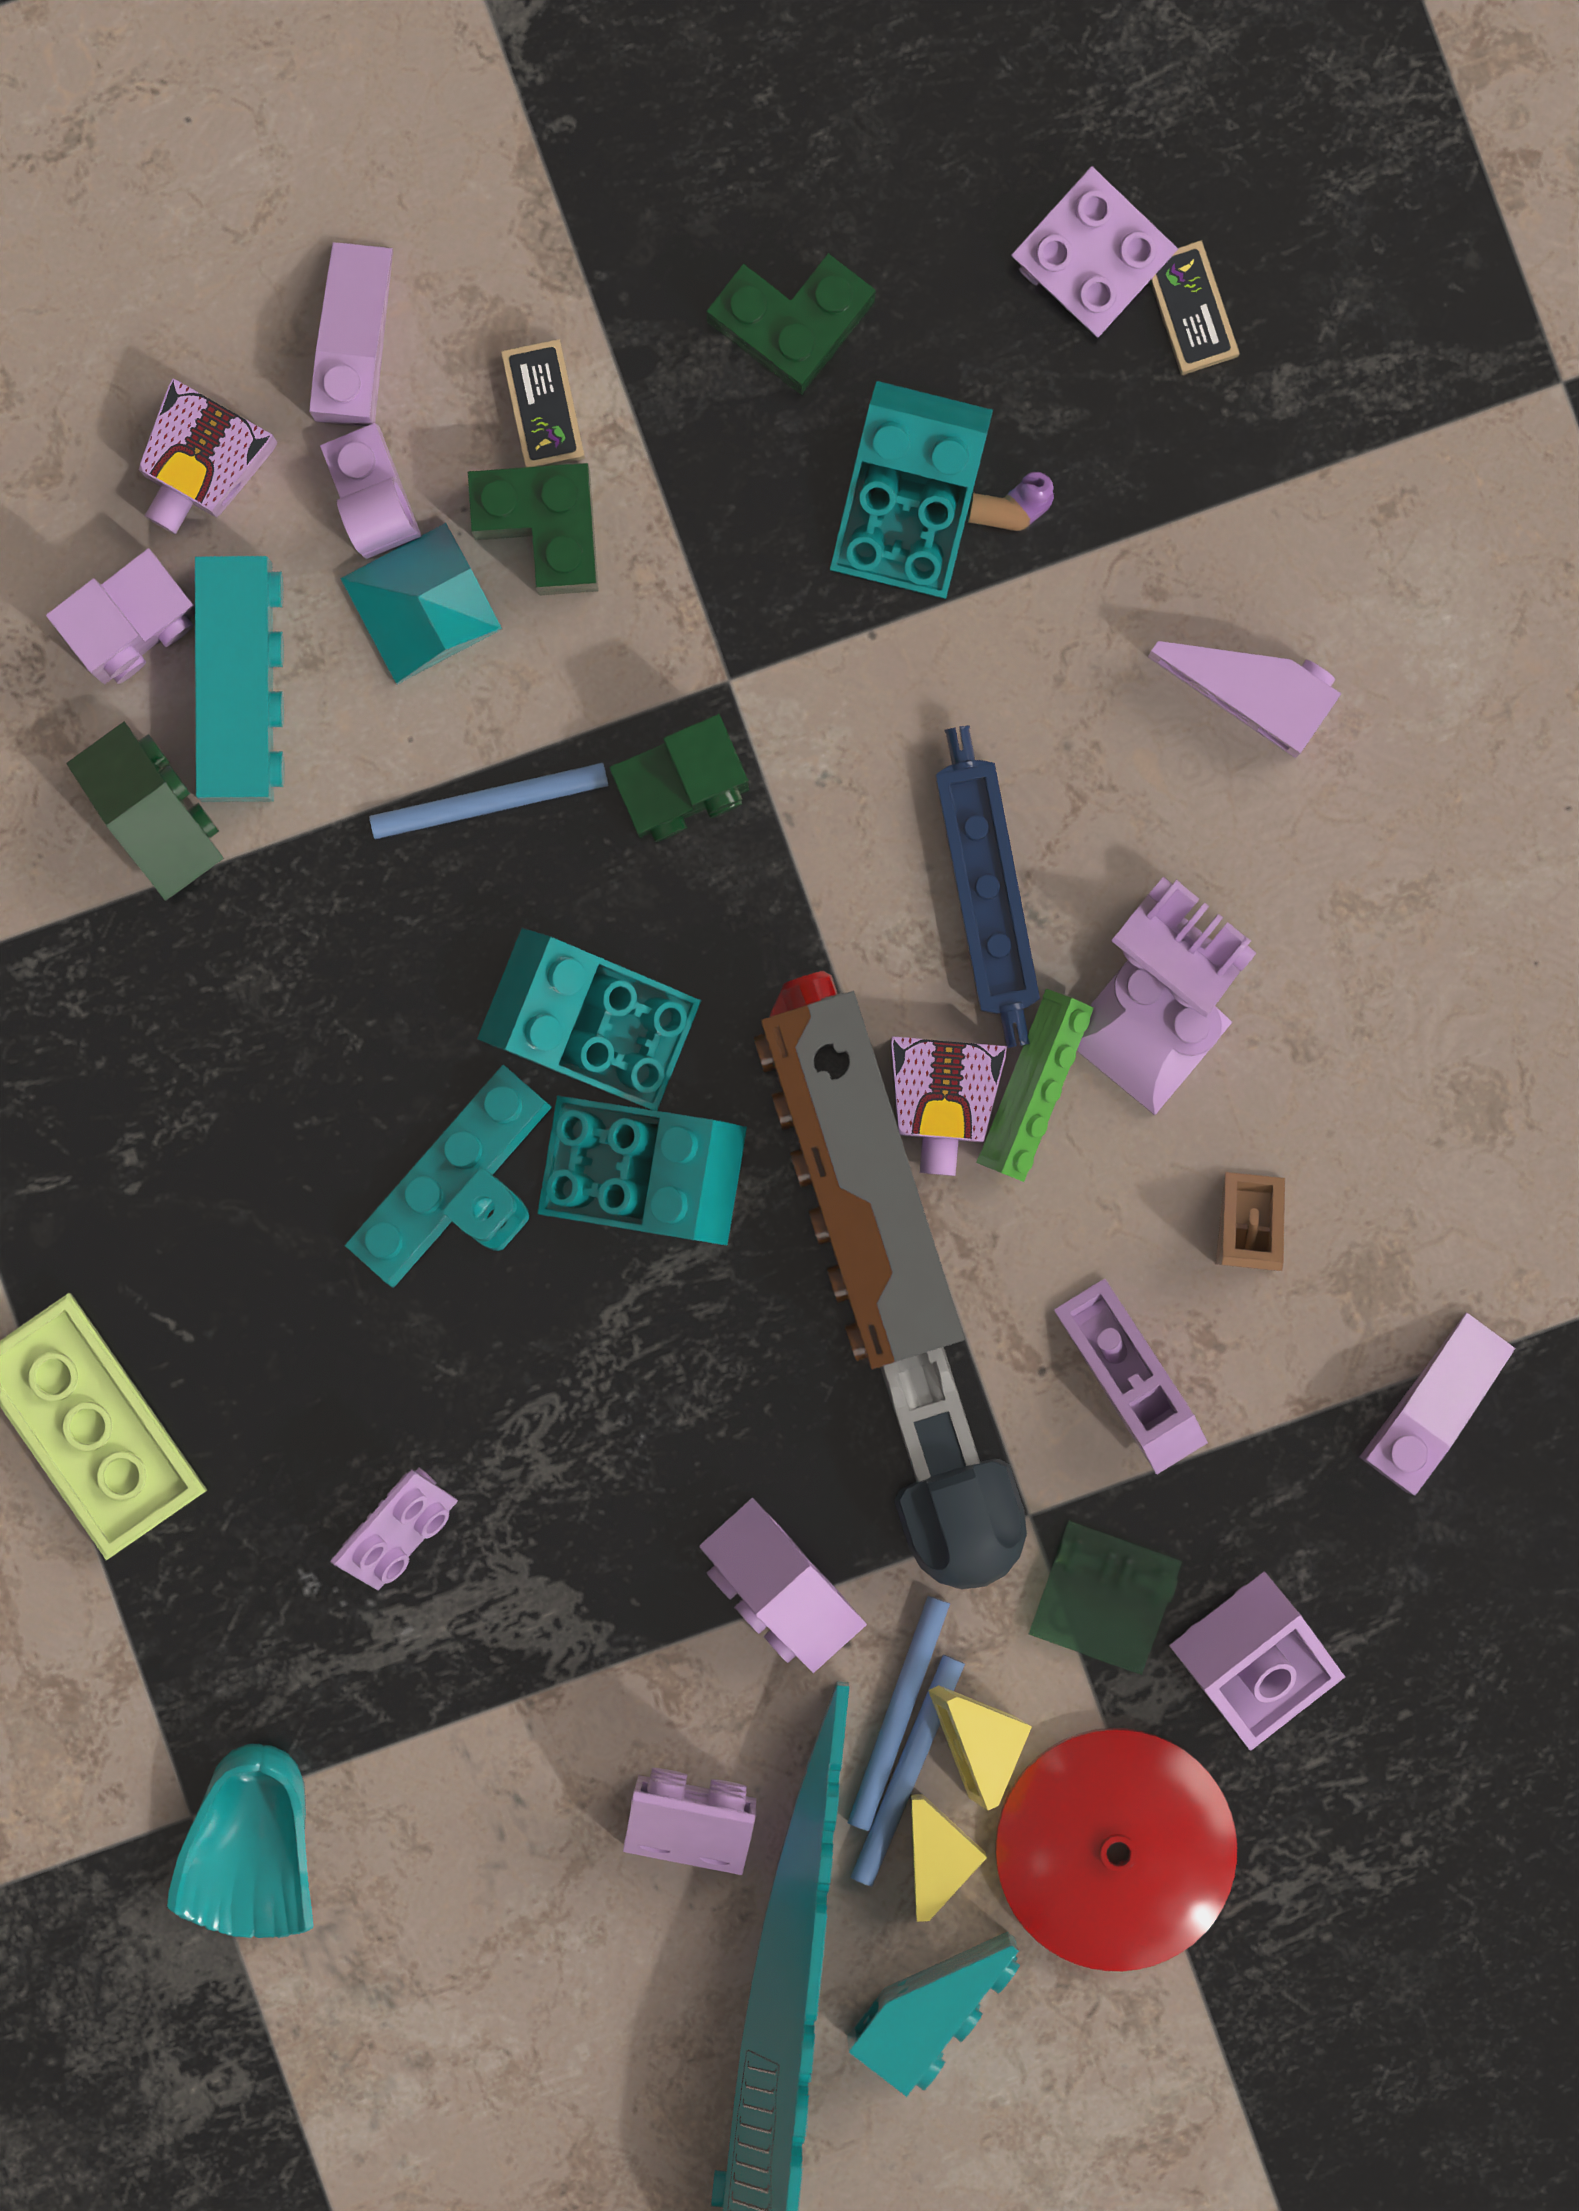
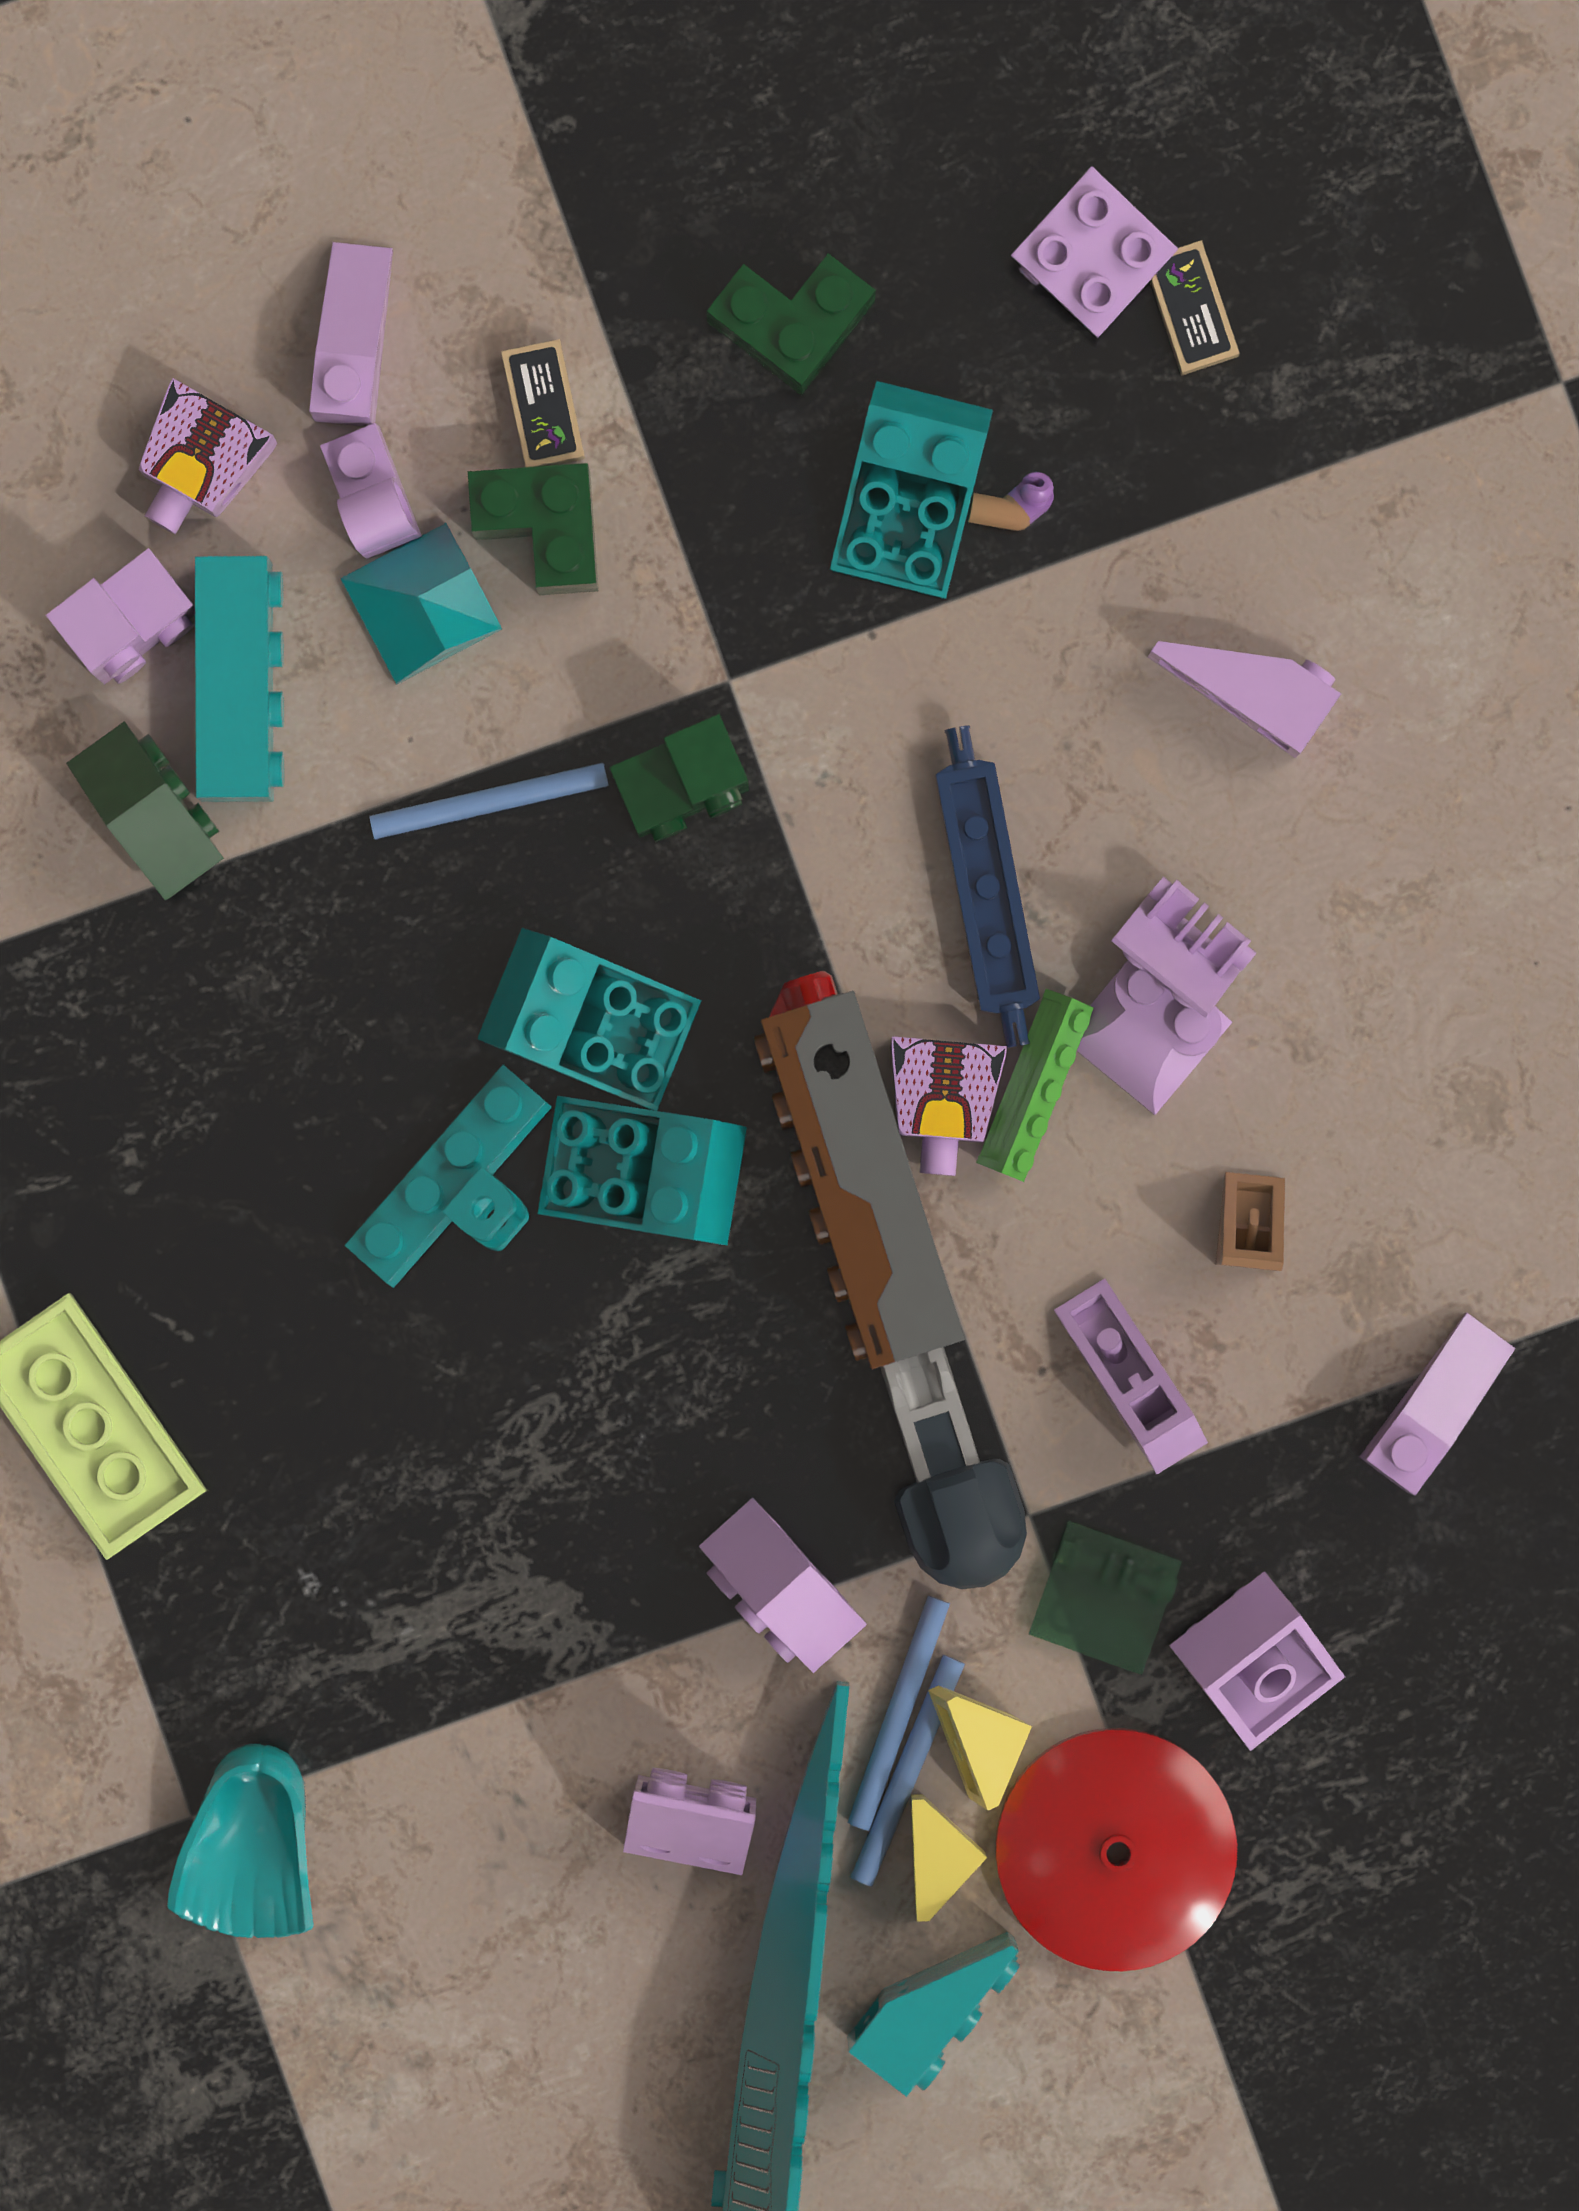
(383, 1543): lavender hinge -> none

